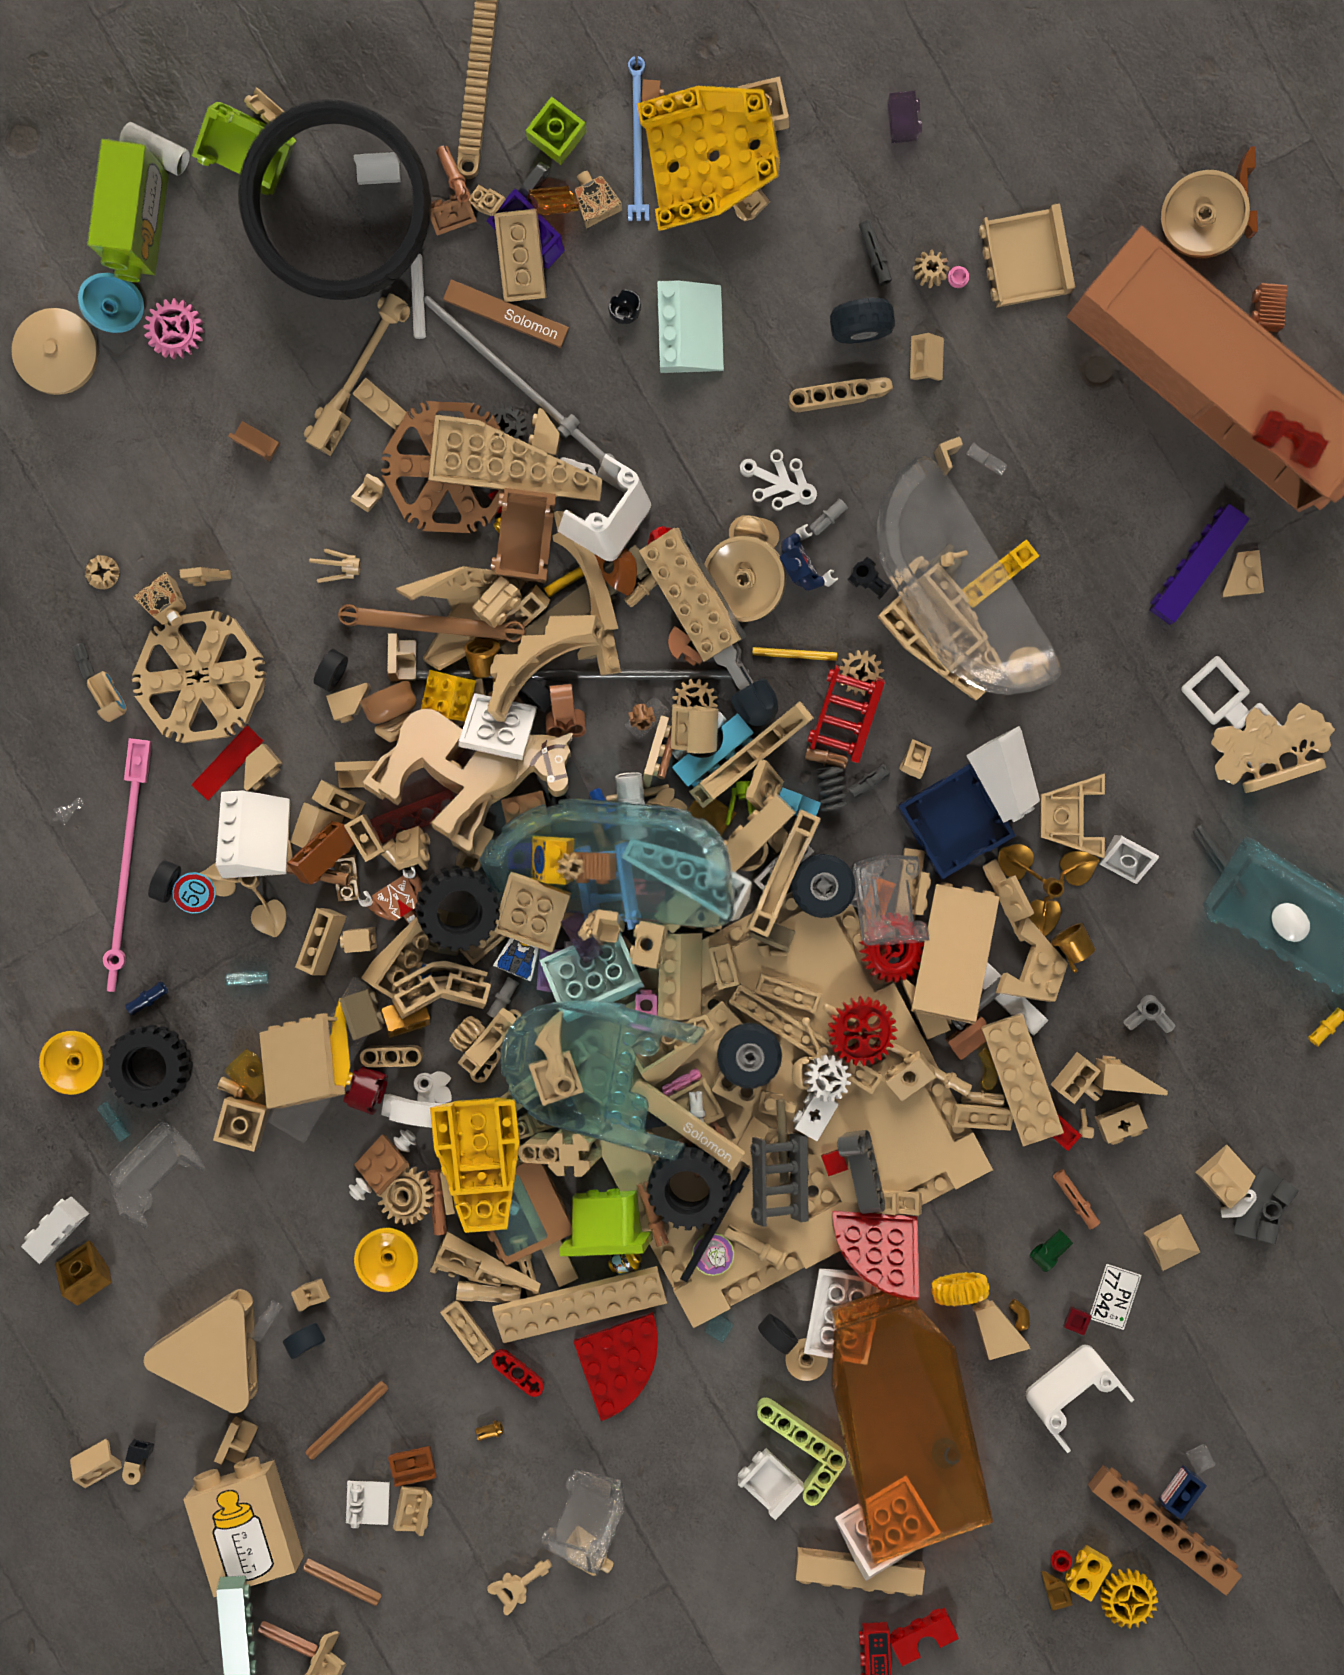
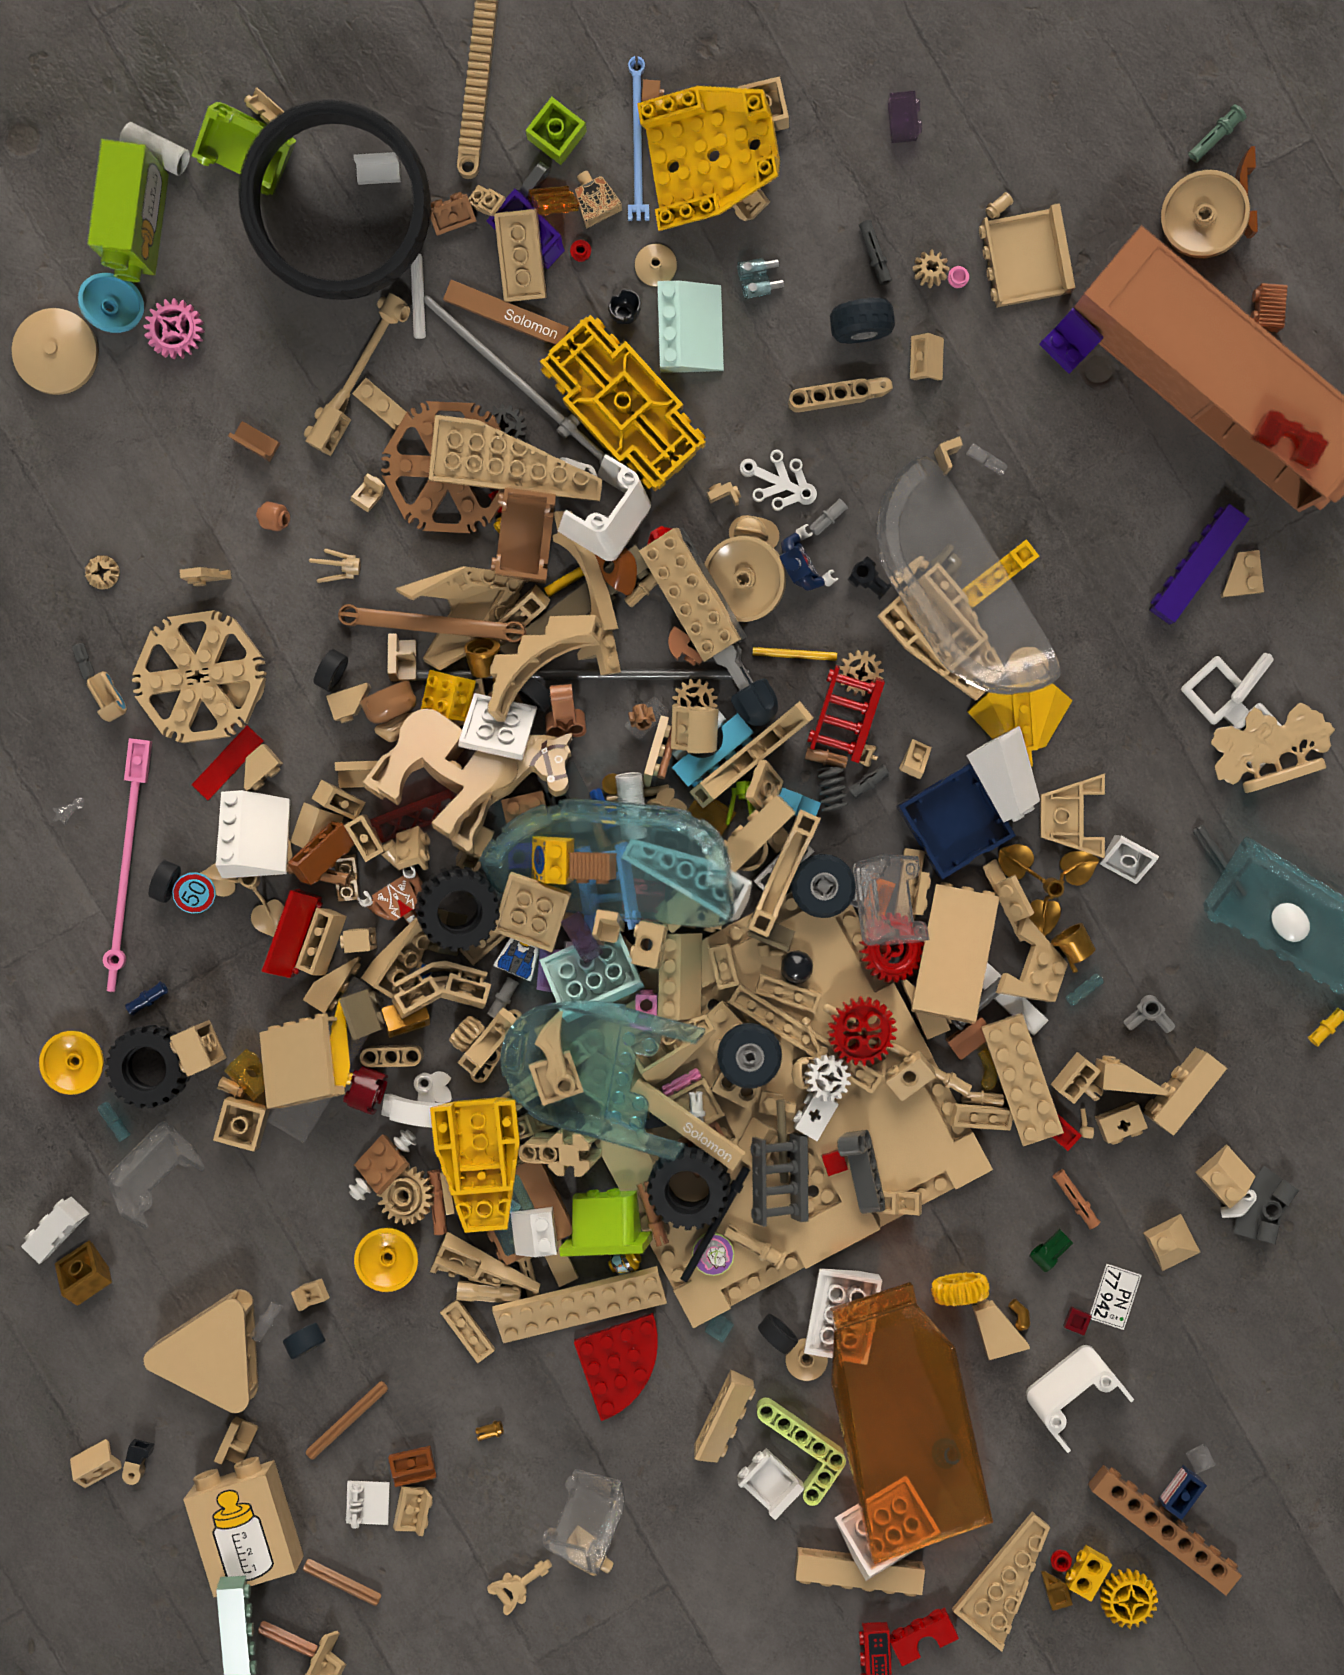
(163, 600): torso -> none
(197, 1048): none -> tan brick
(247, 978): clear light blue axle -> none
(273, 516): none -> nougat head
(291, 933): none -> red slope
(326, 989): none -> tan slope
(456, 180): nougat pin -> none
(497, 602): tan brick -> none
(518, 1381): red beam -> none
(534, 1232): none -> white slope
(545, 434): tan slope -> none
(568, 869): tan gear -> none
(580, 257): none -> red plate
(587, 927): tan axle -> none
(609, 784): none -> pearl gold tile
(622, 402): none -> yellow piece
(651, 274): none -> tan dish
(720, 491): none -> tan bracket
(723, 1417): none -> tan slope
(754, 277): none -> clear light blue piece
(796, 967): none -> black hair
(867, 755): none -> tan piece
(881, 1250): plate -> none
(948, 559): tan hand -> none
(994, 209): none -> tan pin
(999, 1589): none -> tan wing
(1035, 712): none -> yellow panel
(1071, 340): none -> dark purple bracket
(1084, 989): none -> clear light blue axle
(1185, 1090): none -> tan brick
(1223, 127): none -> sand green pin
(1252, 678): none -> white axle

